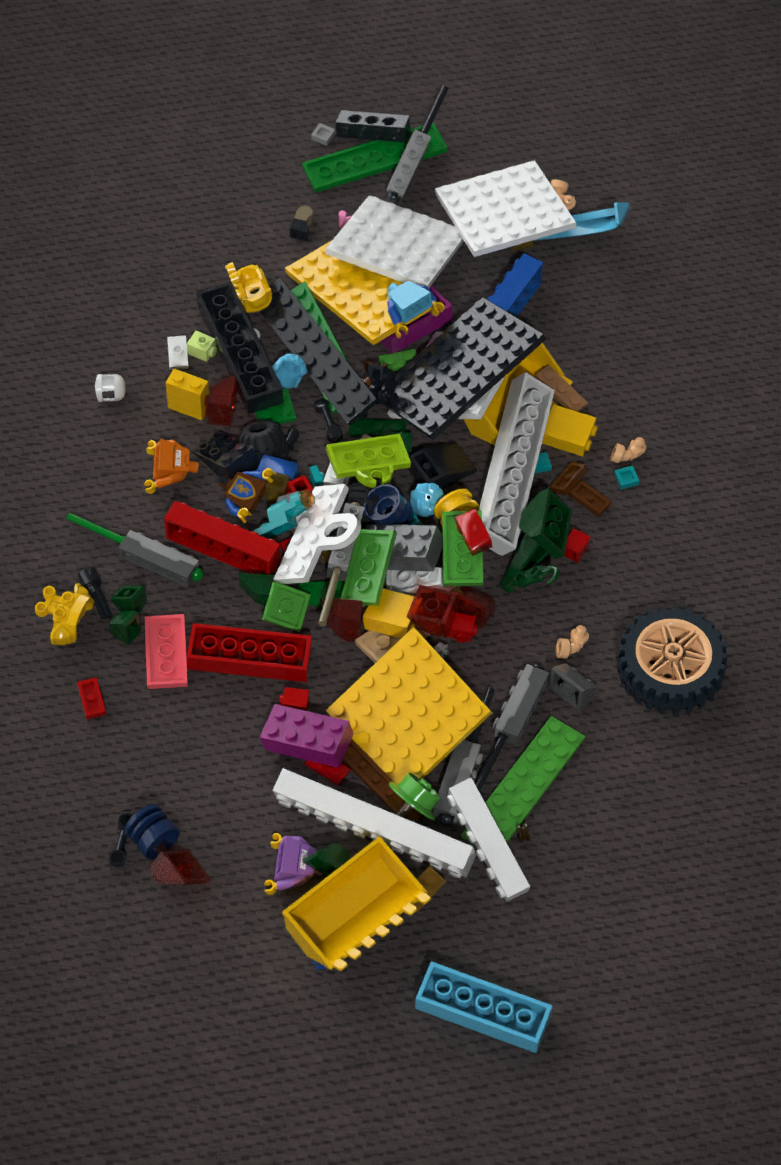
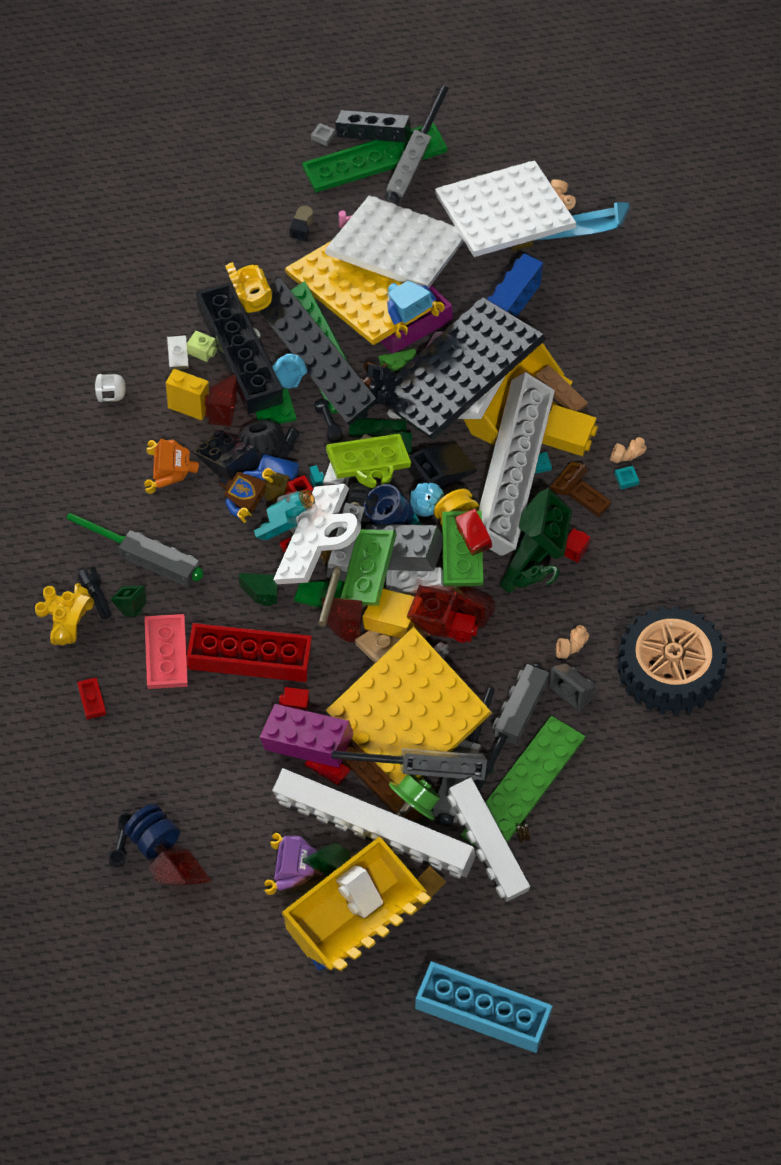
(125, 626): dark green slope -> none
(221, 540): red brick -> none
(286, 607): bright green plate -> none
(359, 891): none -> white brick
(429, 762): none -> dark grey piece

